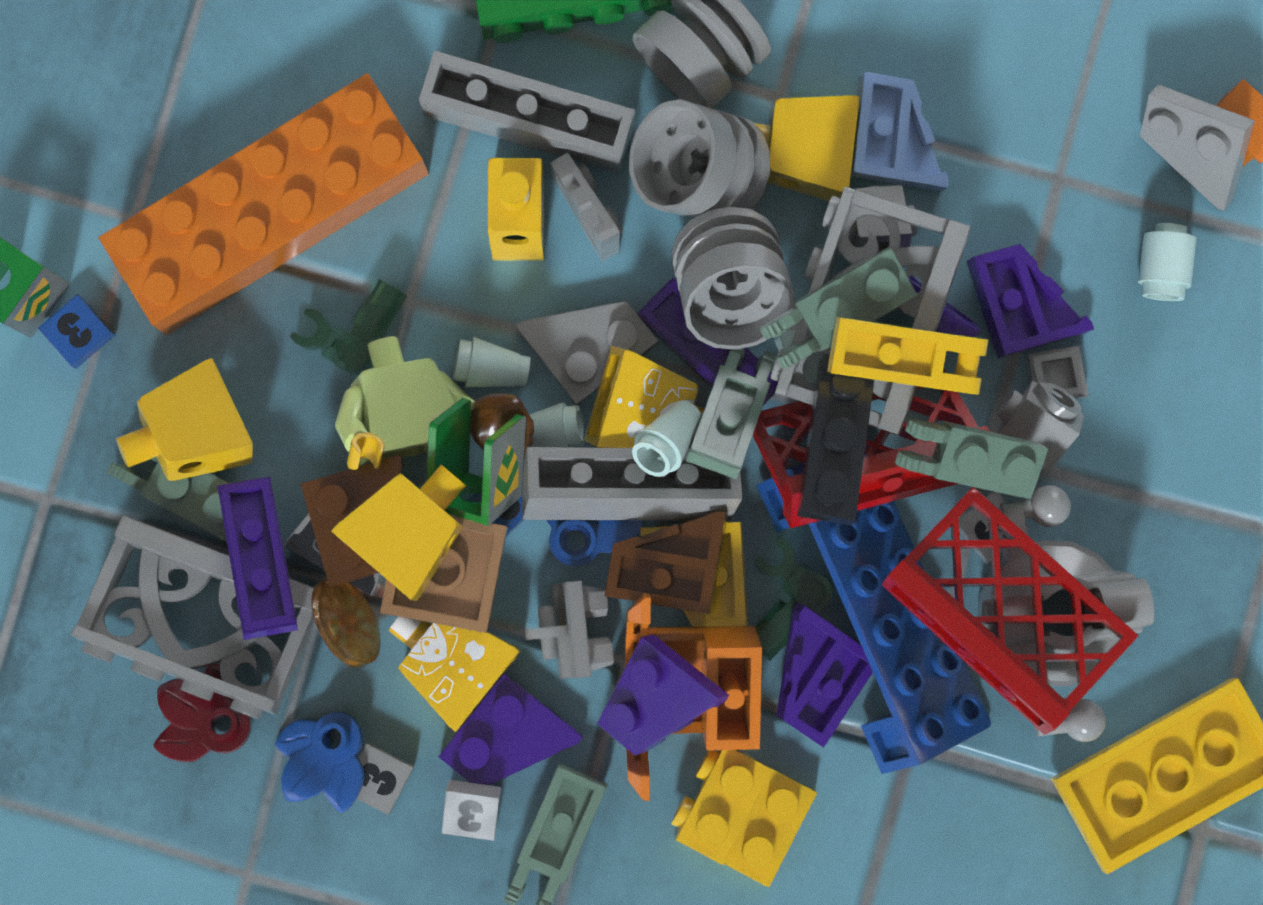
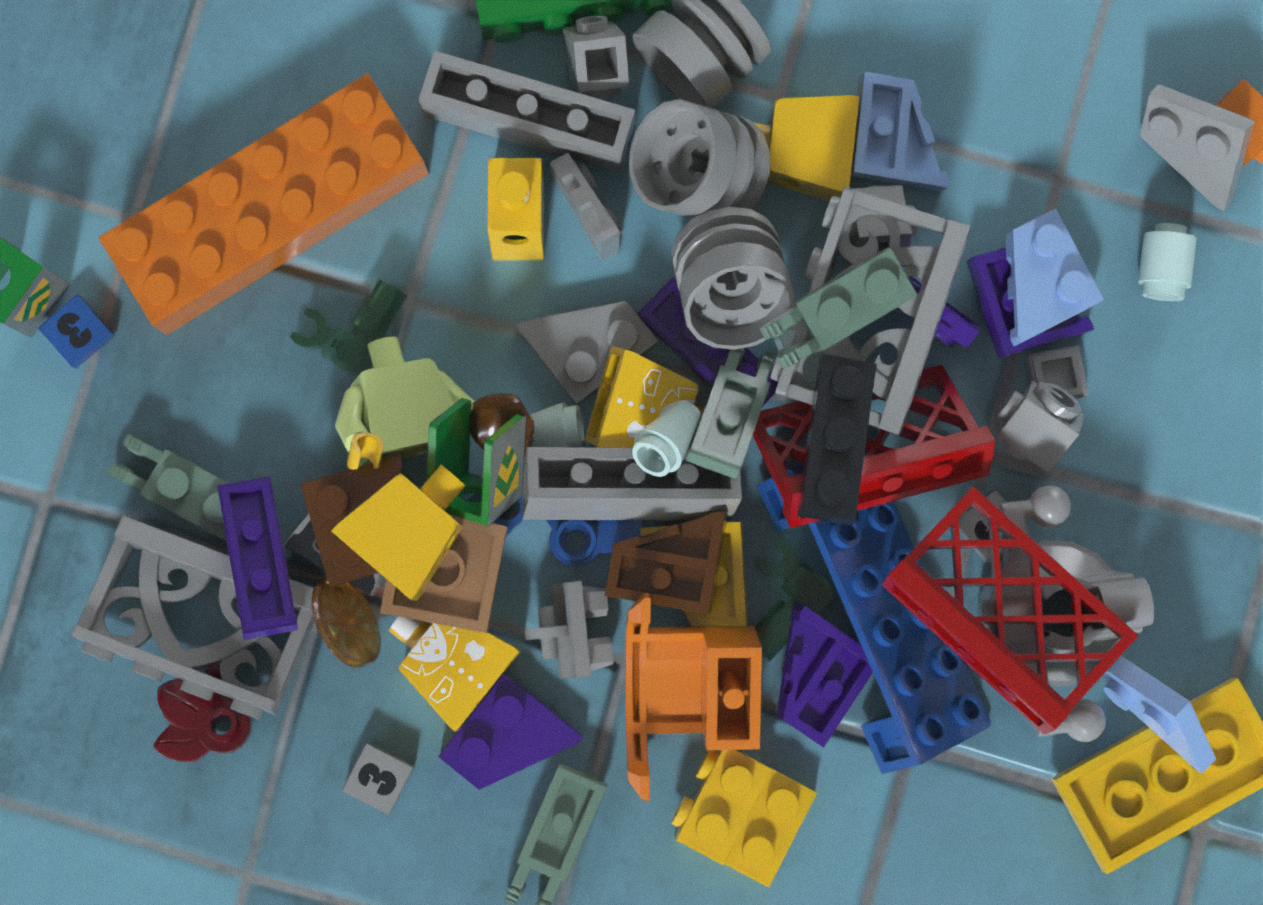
(189, 427): yellow torso -> none
(317, 765): blue plate -> none
(471, 810): light grey tile -> none
(489, 365): light aqua cone -> none
(596, 57): none -> light grey brick
(657, 697): dark purple wing -> none
(905, 355): yellow plate -> none
(976, 458): sand green hinge -> none
(1046, 277): none -> light blue wing
(1161, 710): none -> light blue wing

